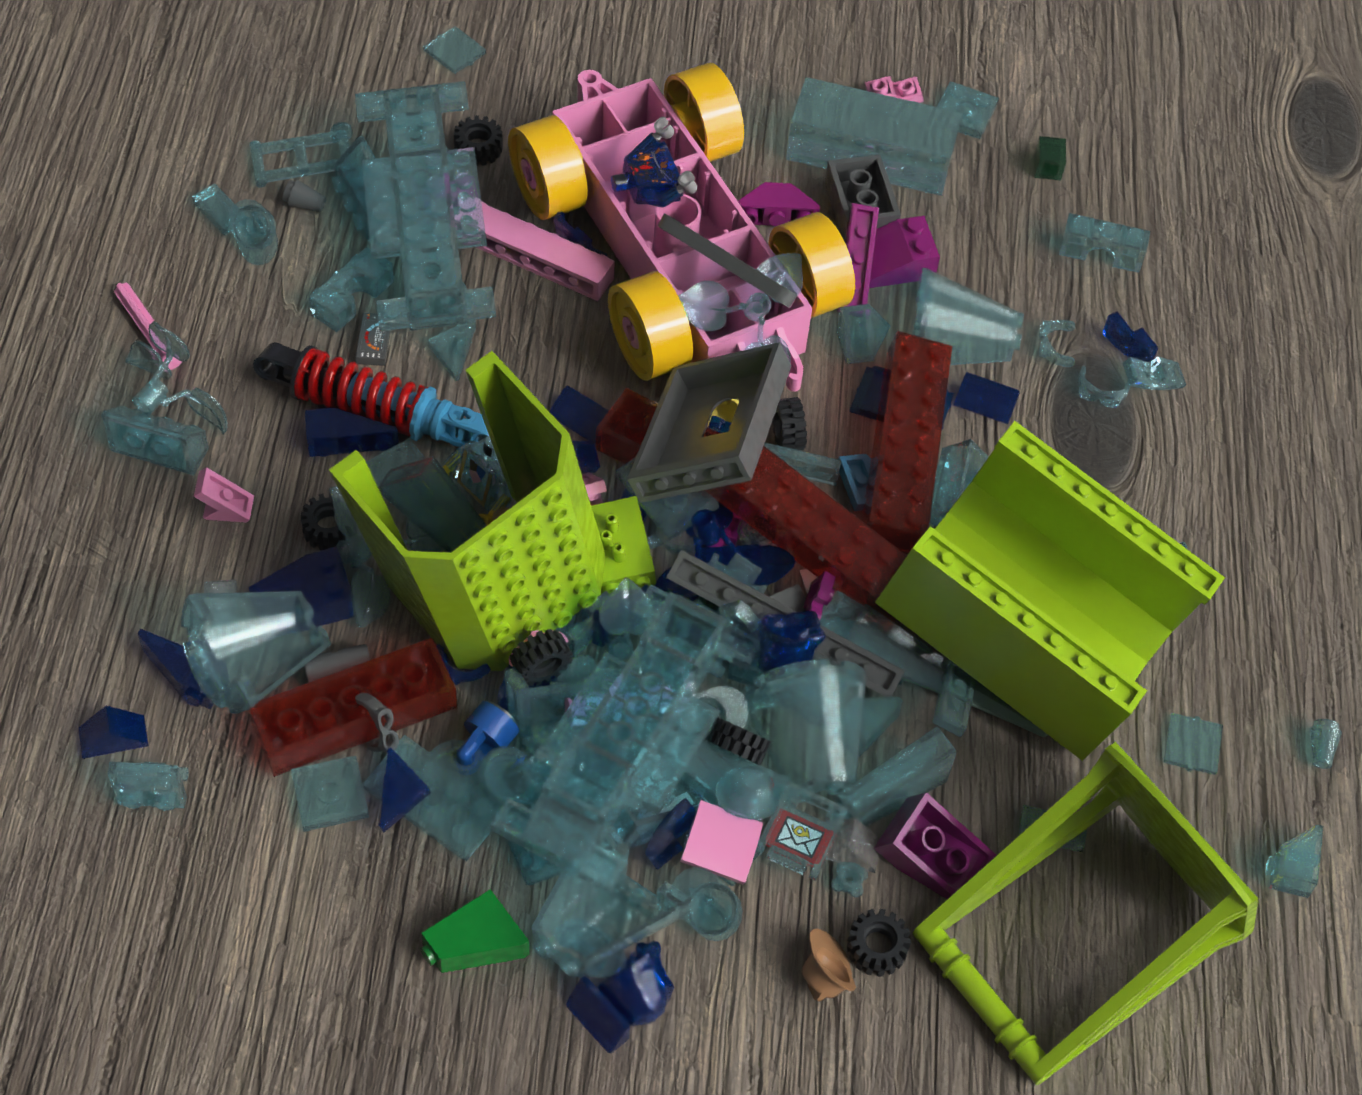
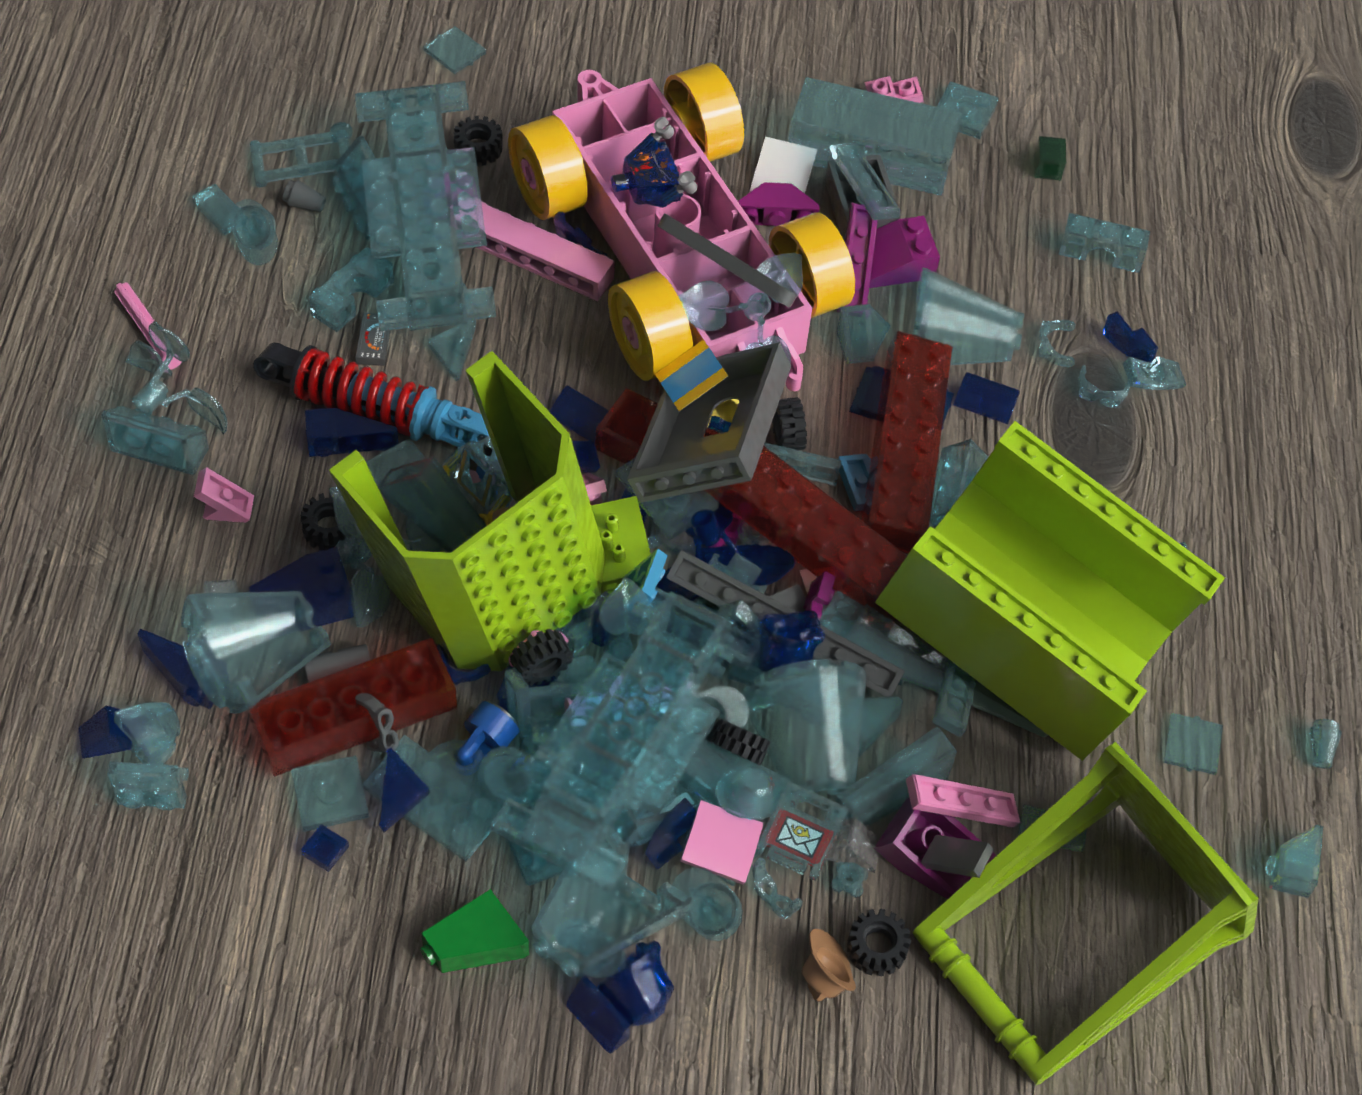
(151, 729): none -> clear light blue brick
(324, 848): none -> clear blue plate
(649, 573): none -> dark azure wing
(691, 375): none -> sticker
(762, 877): none -> clear light blue cap
(784, 163): none -> white sticker
(864, 181): none -> clear light blue tile
(957, 855): none -> dark grey tile
(962, 801): none -> bright pink tile

